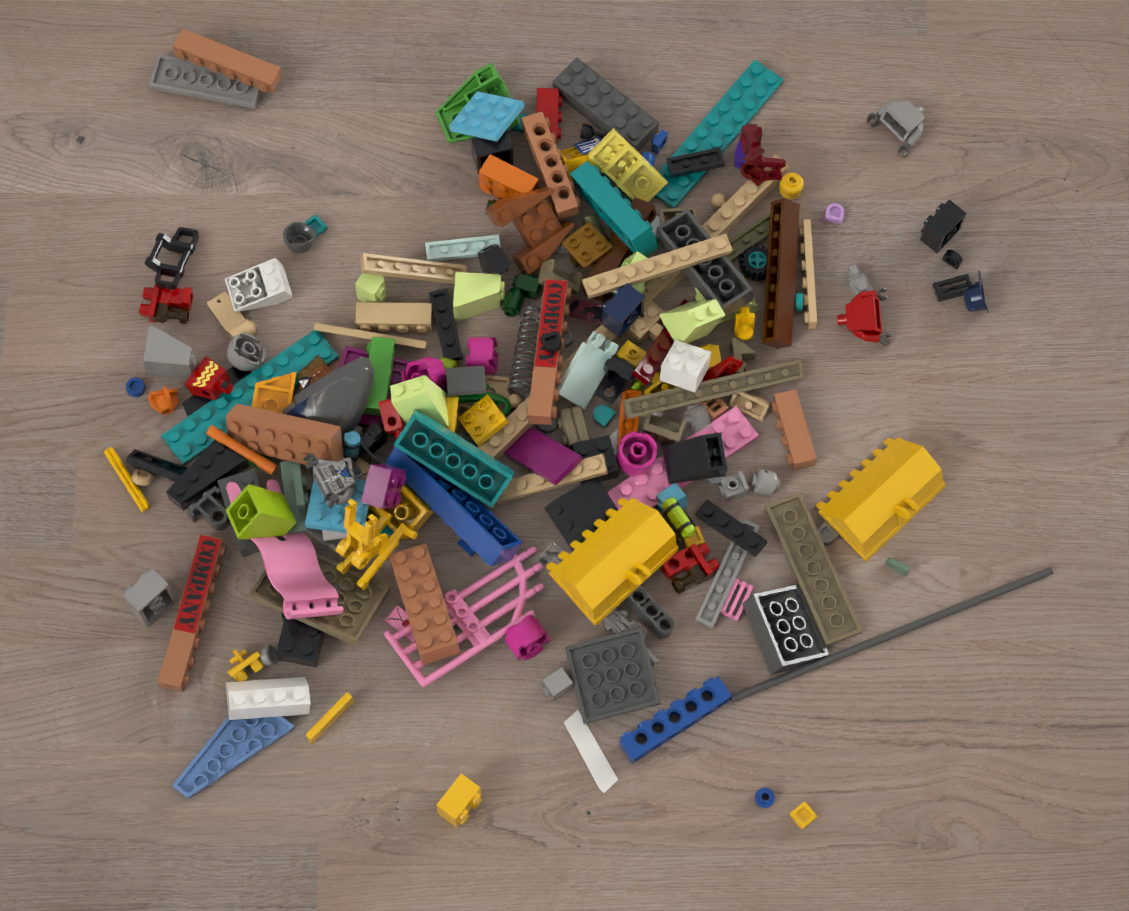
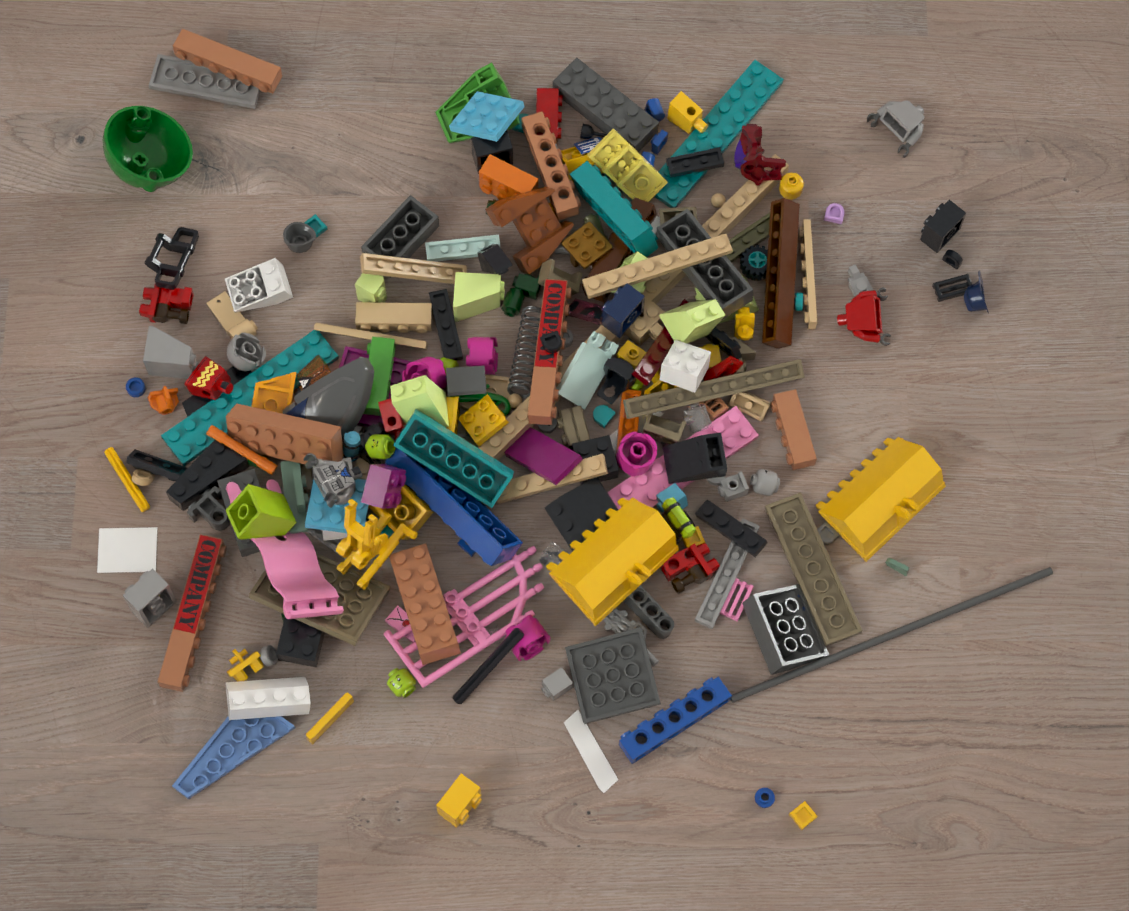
(127, 549): none -> white sticker
(146, 147): none -> green piece
(380, 446): none -> lime head
(401, 682): none -> lime head
(403, 231): none -> dark grey brick
(488, 665): none -> black axle
(655, 109): none -> blue brick
(686, 114): none -> yellow torso
(729, 346): none -> black plate

